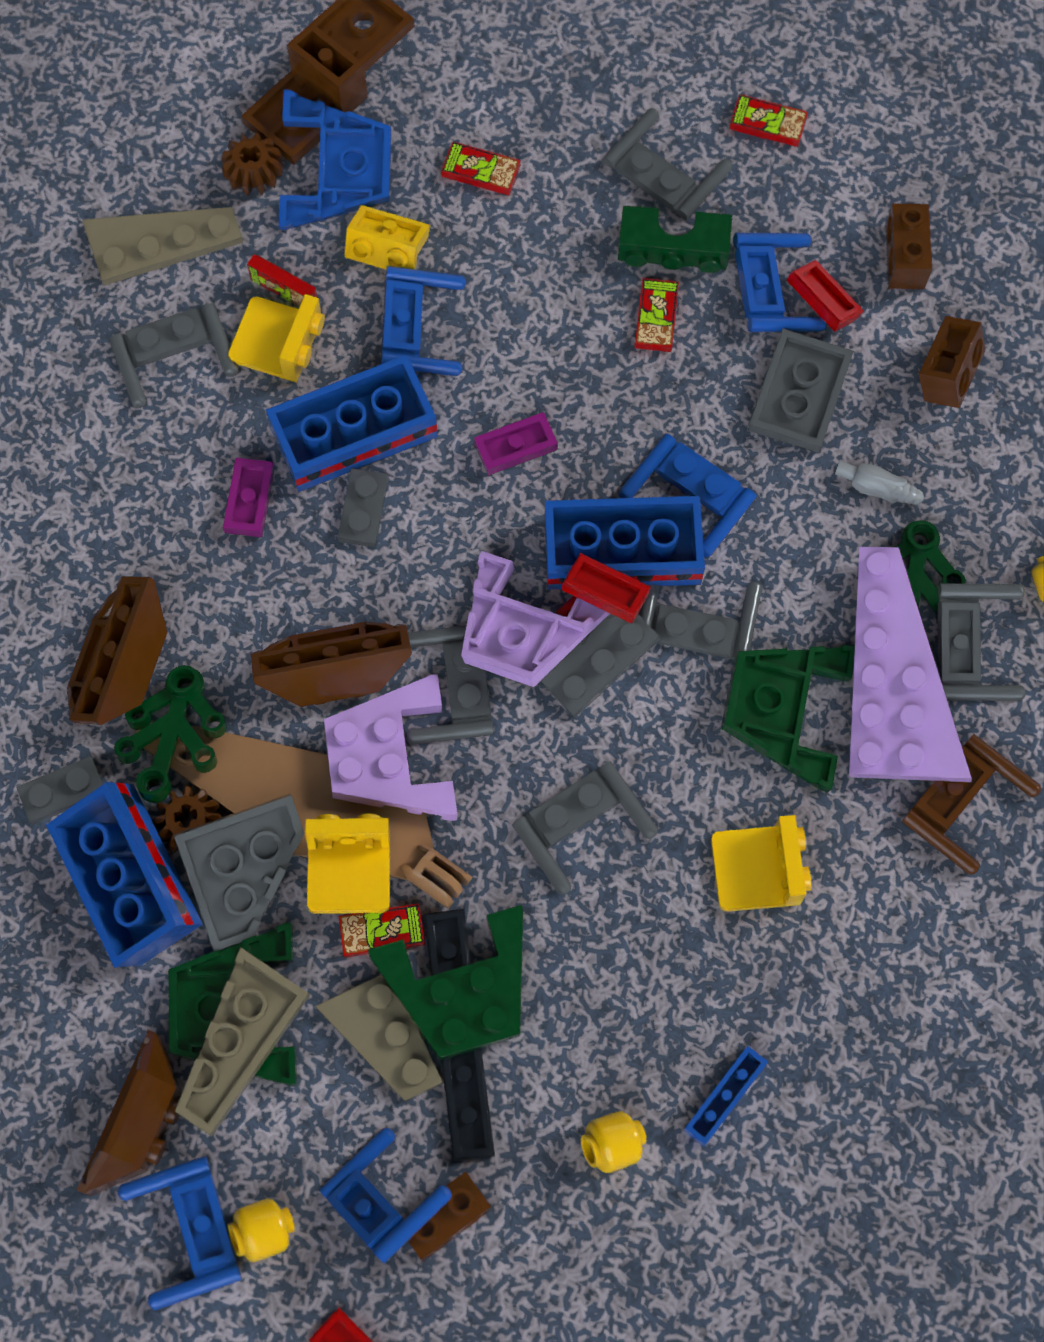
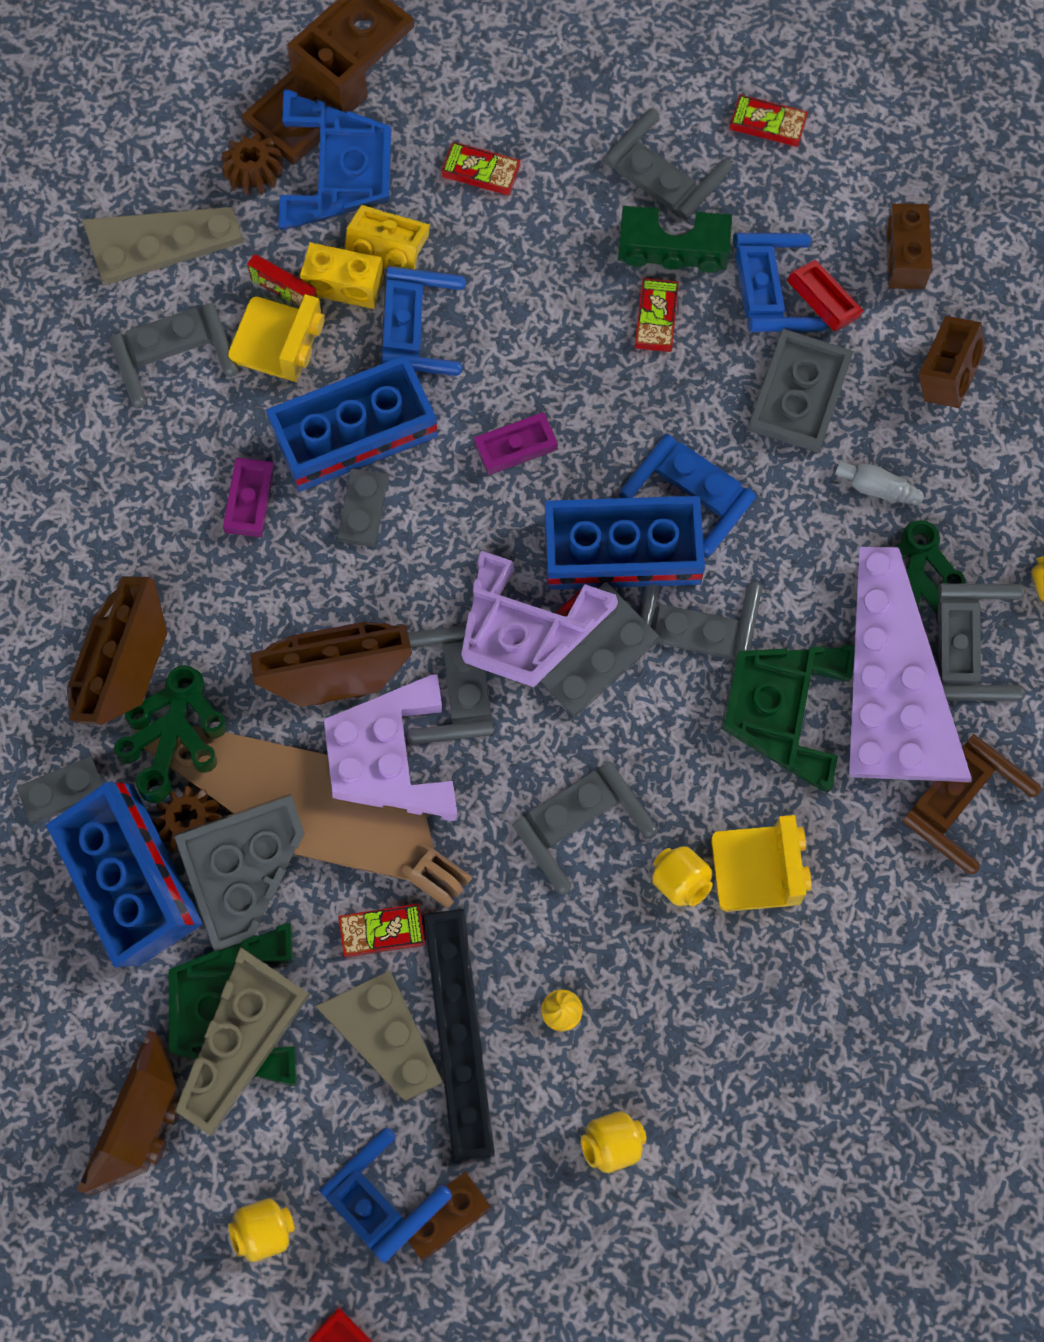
(201, 1226): blue plate -> none
(343, 275): none -> yellow brick
(348, 864): yellow bracket -> none
(466, 1004): dark green wing -> none
(561, 1010): none -> yellow plate
(606, 588): red tile -> none
(682, 876): none -> yellow head
(725, 1096): blue piece -> none

